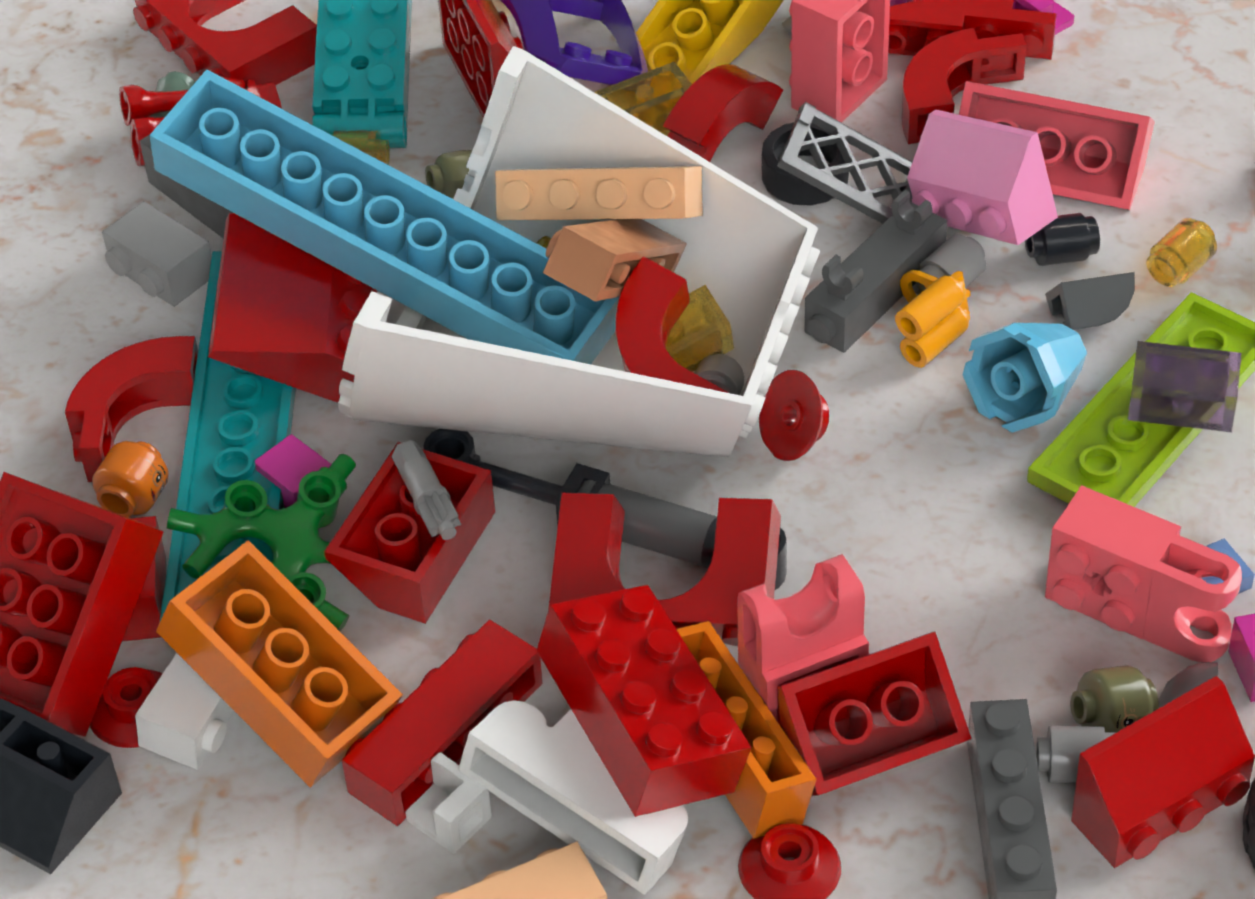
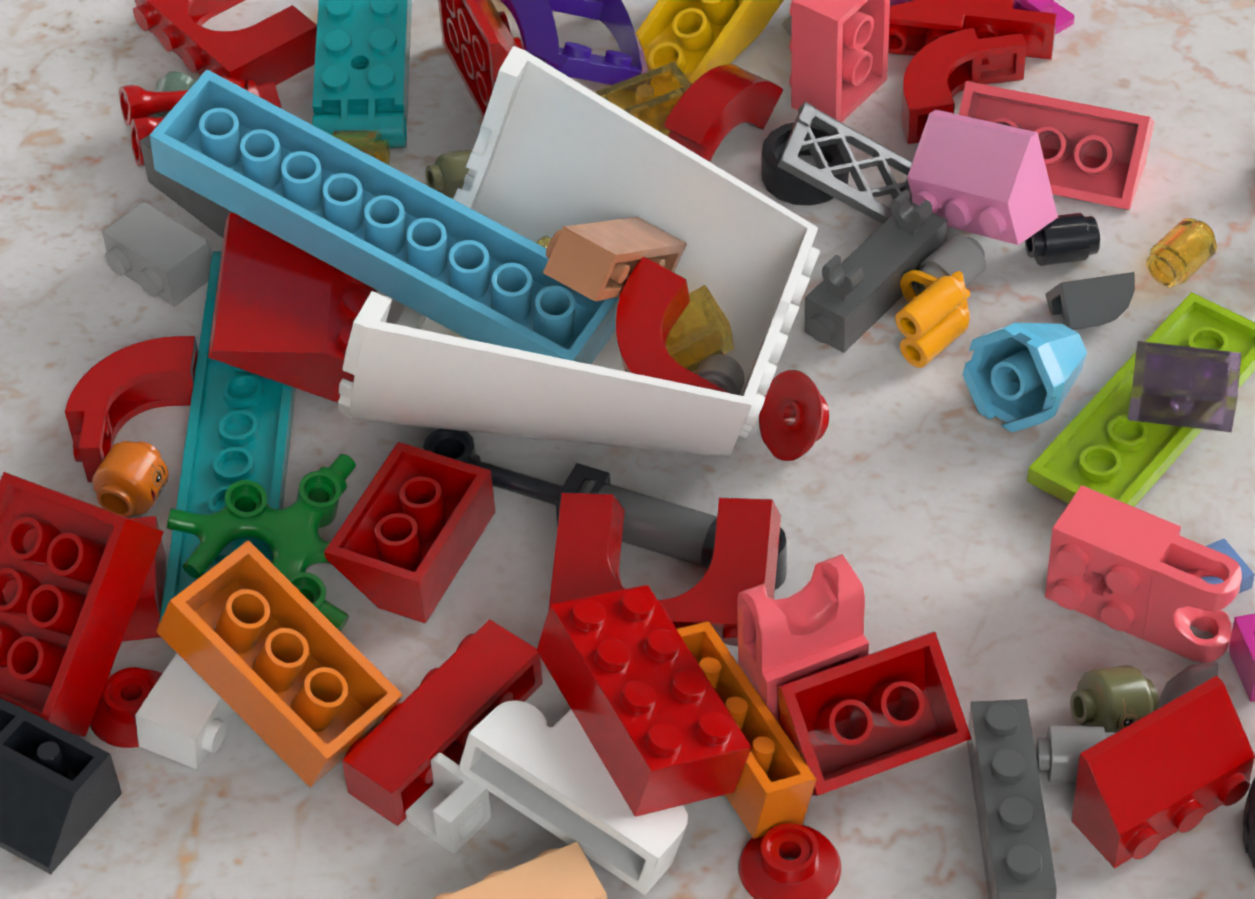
(288, 464): dark pink panel -> none
(429, 496): light grey piece -> none
(599, 193): light nougat brick -> none

